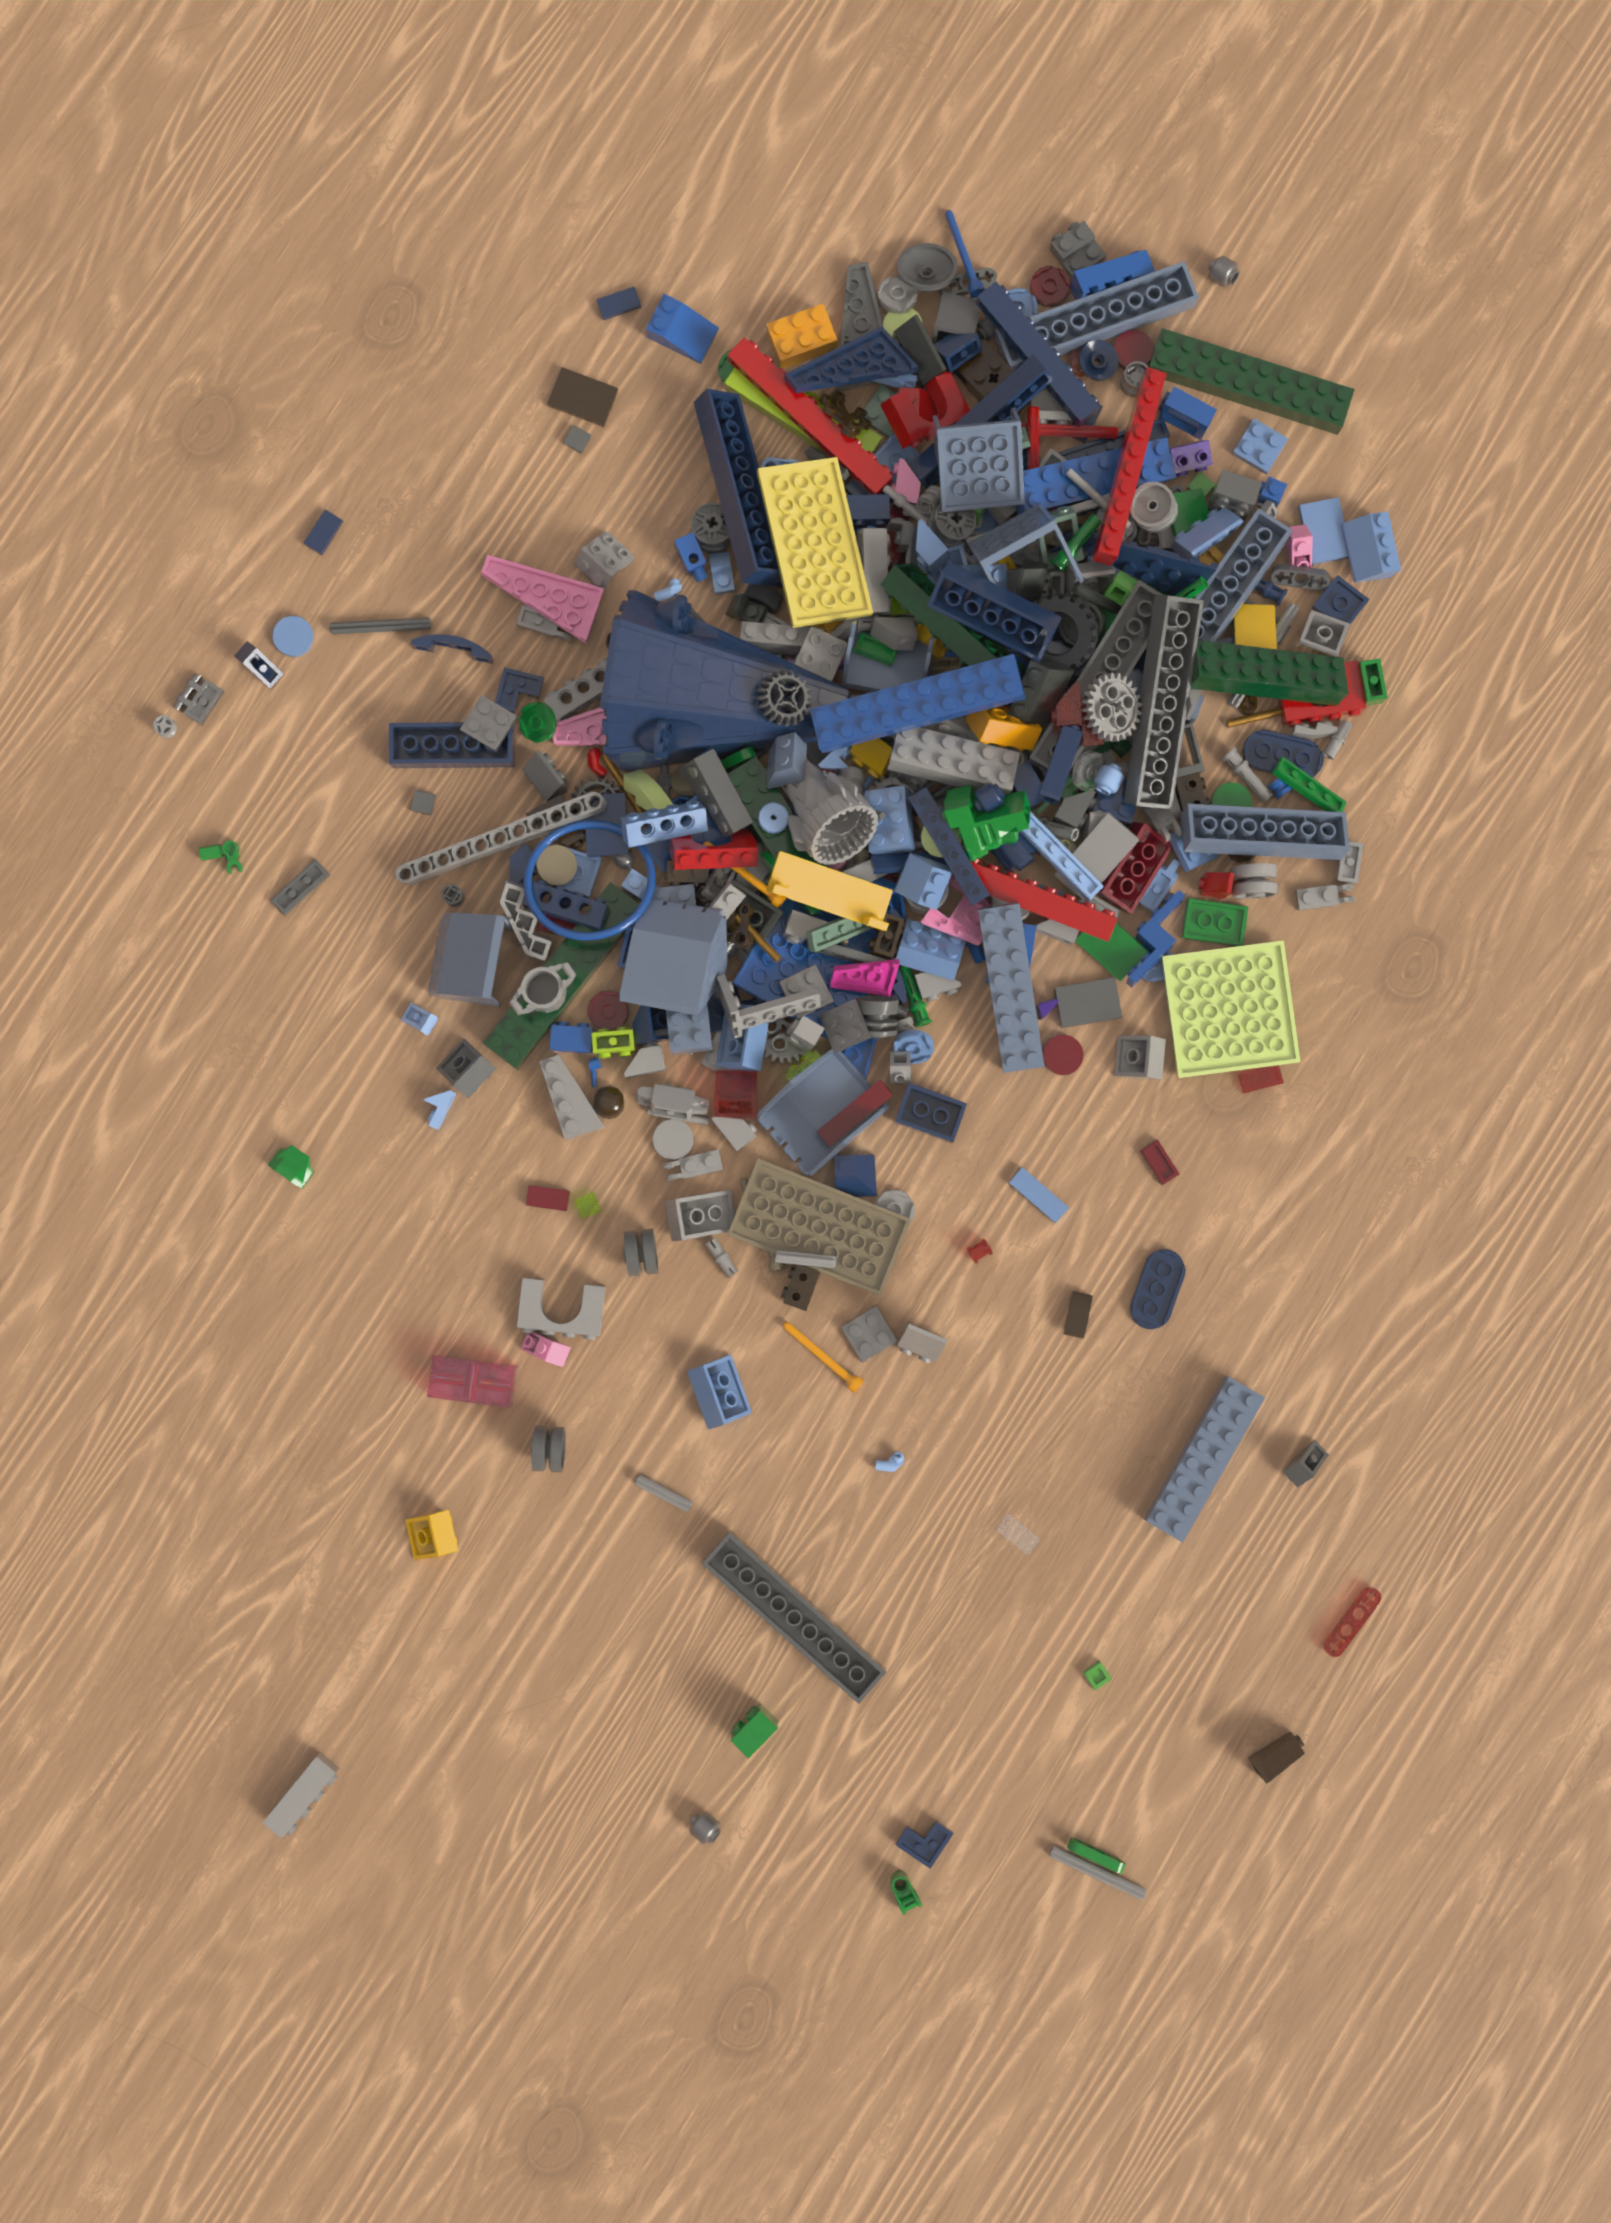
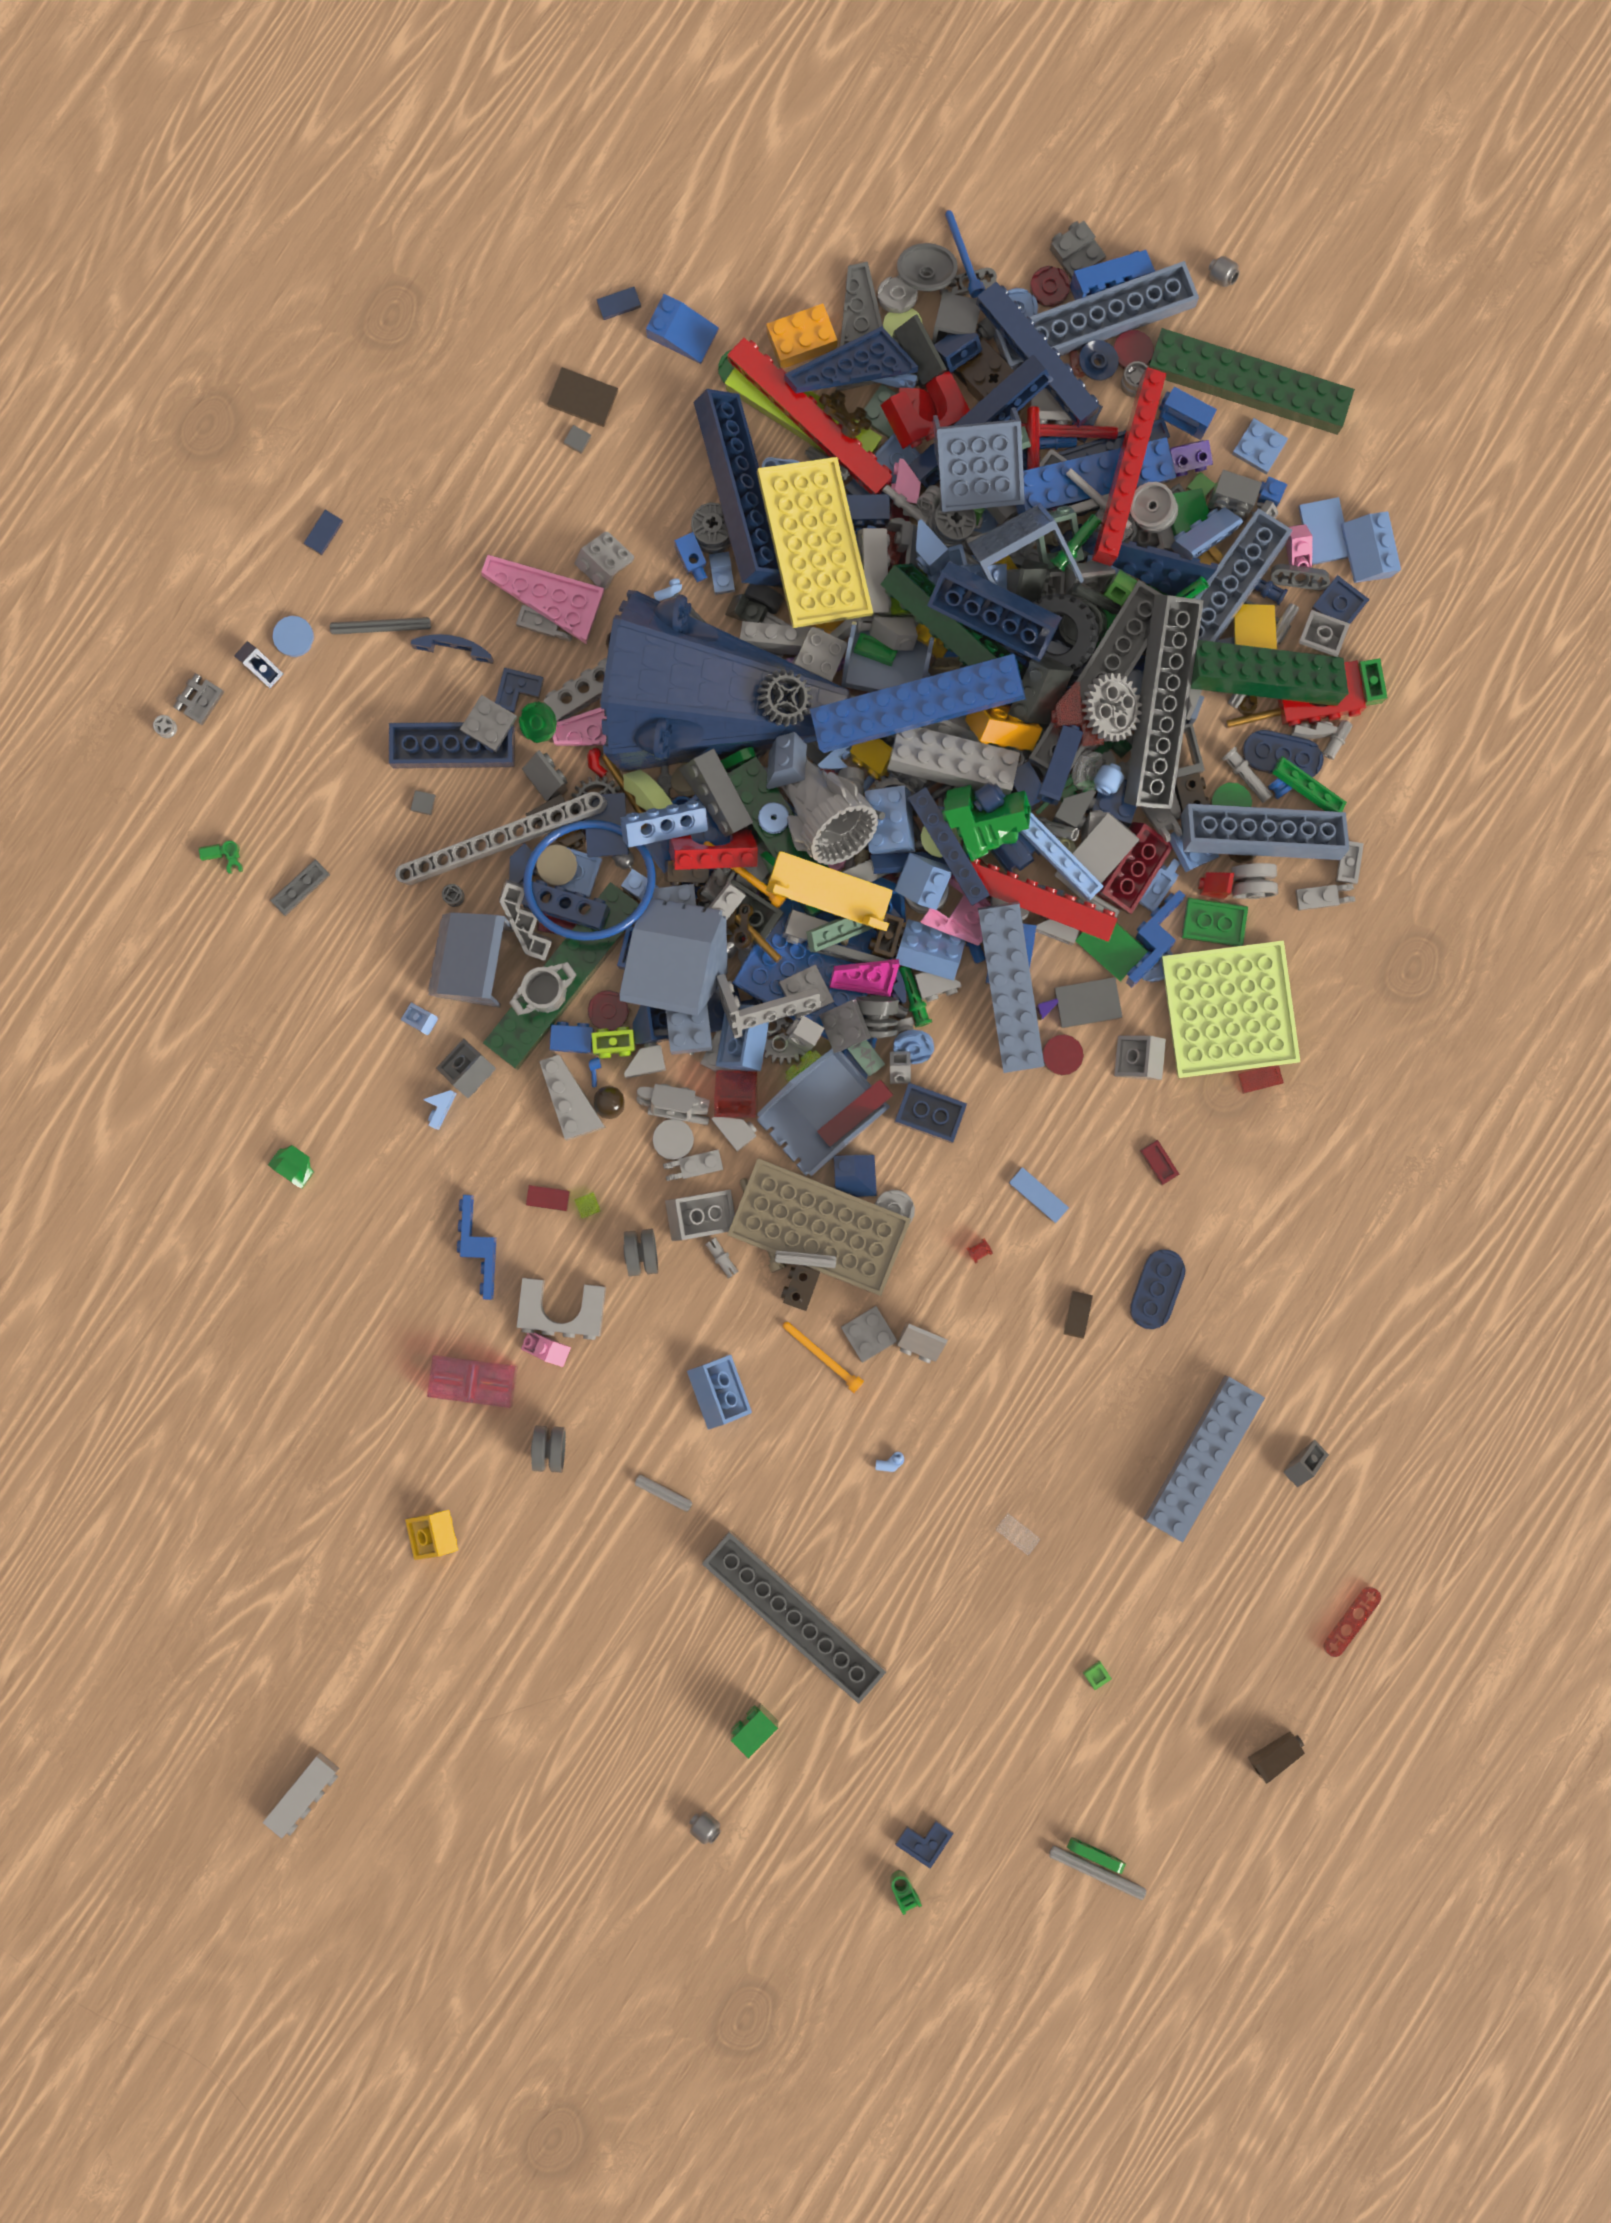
(477, 1247): none -> blue bracket
(866, 1057): none -> sand green tile
(1052, 442): none -> blue axle

